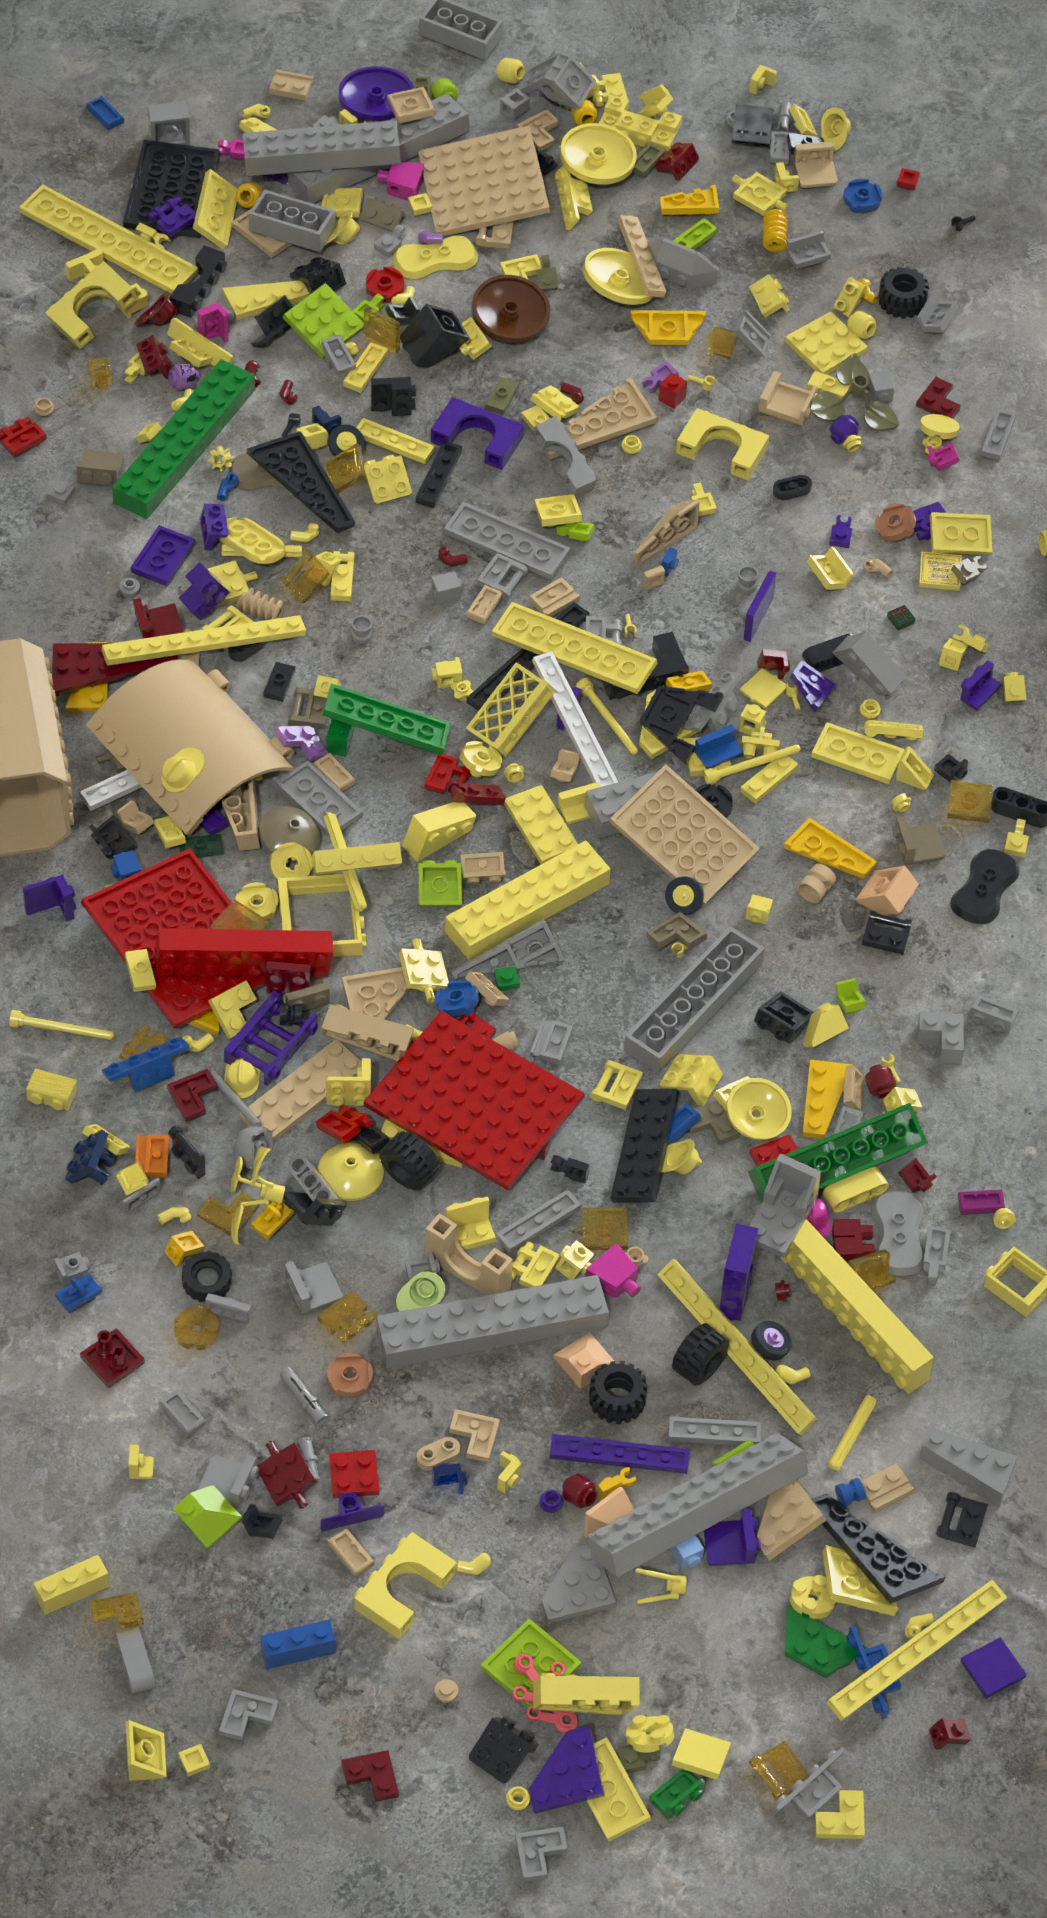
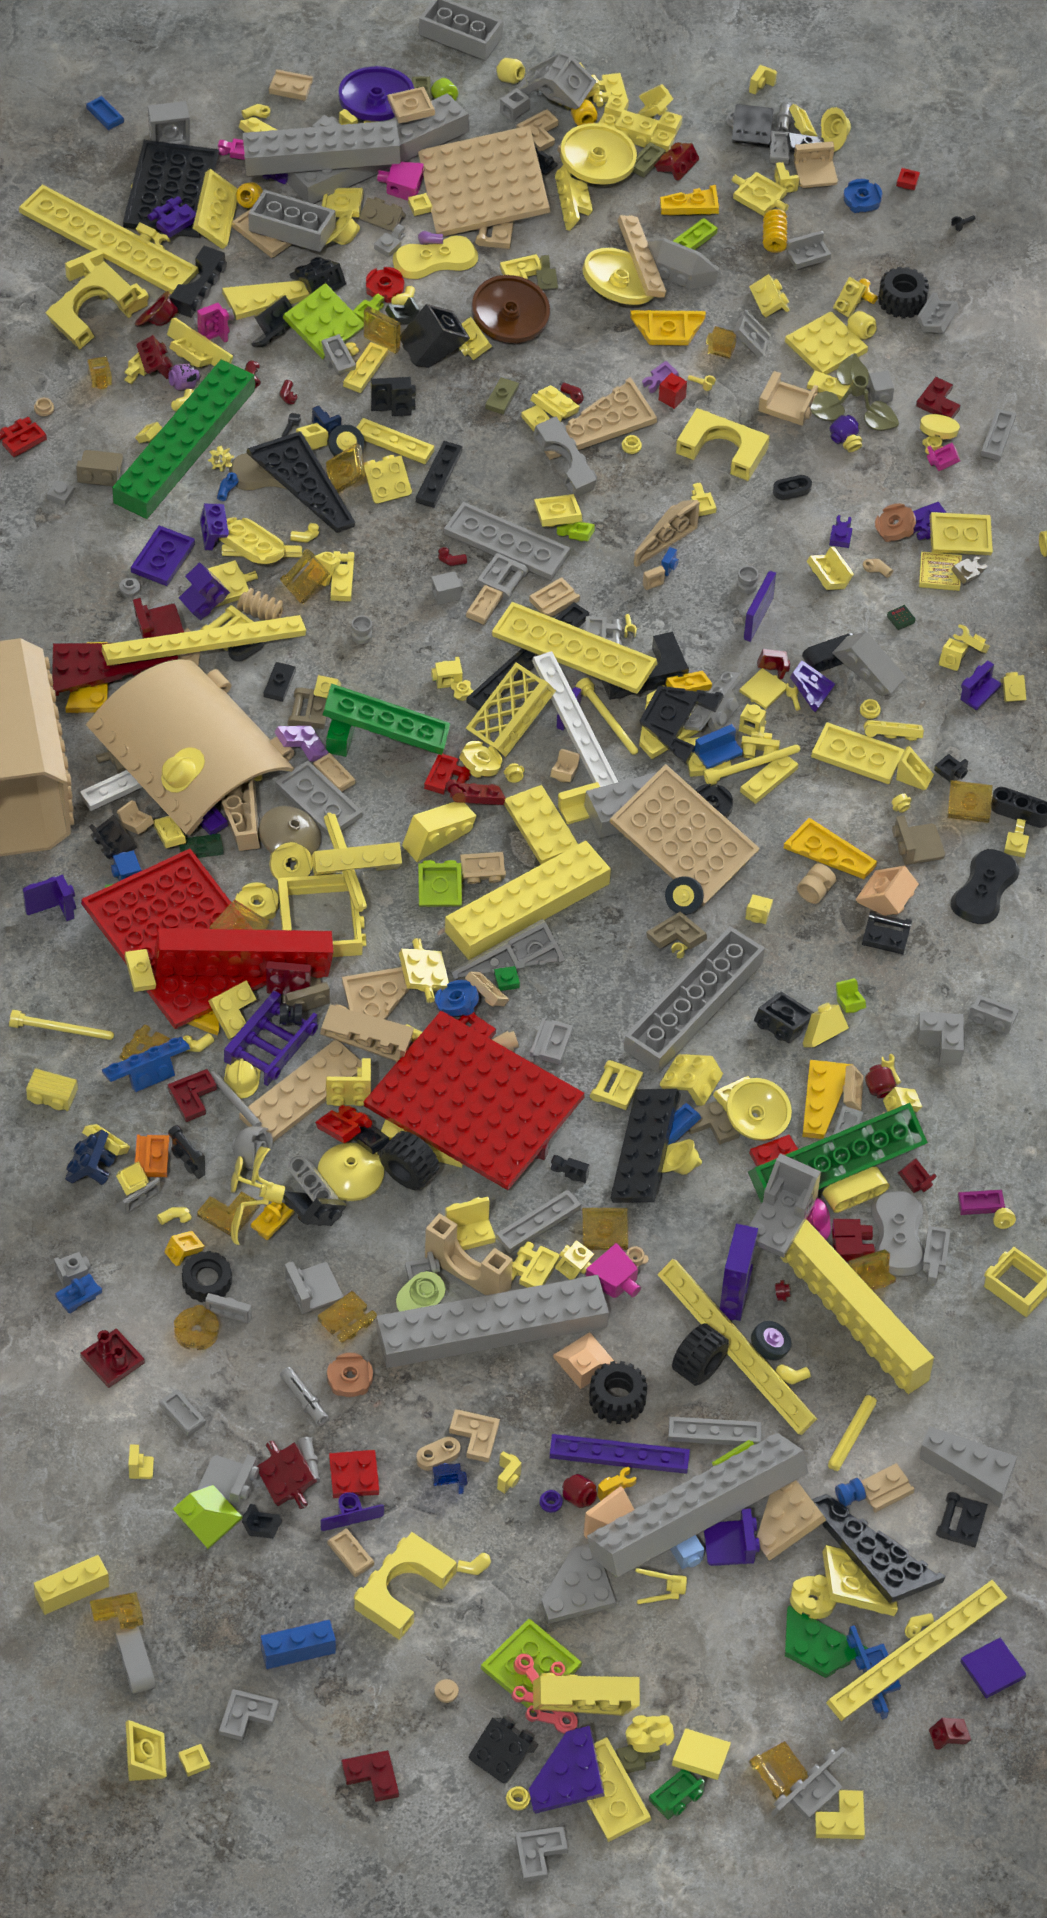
(462, 416): dark purple arch -> none

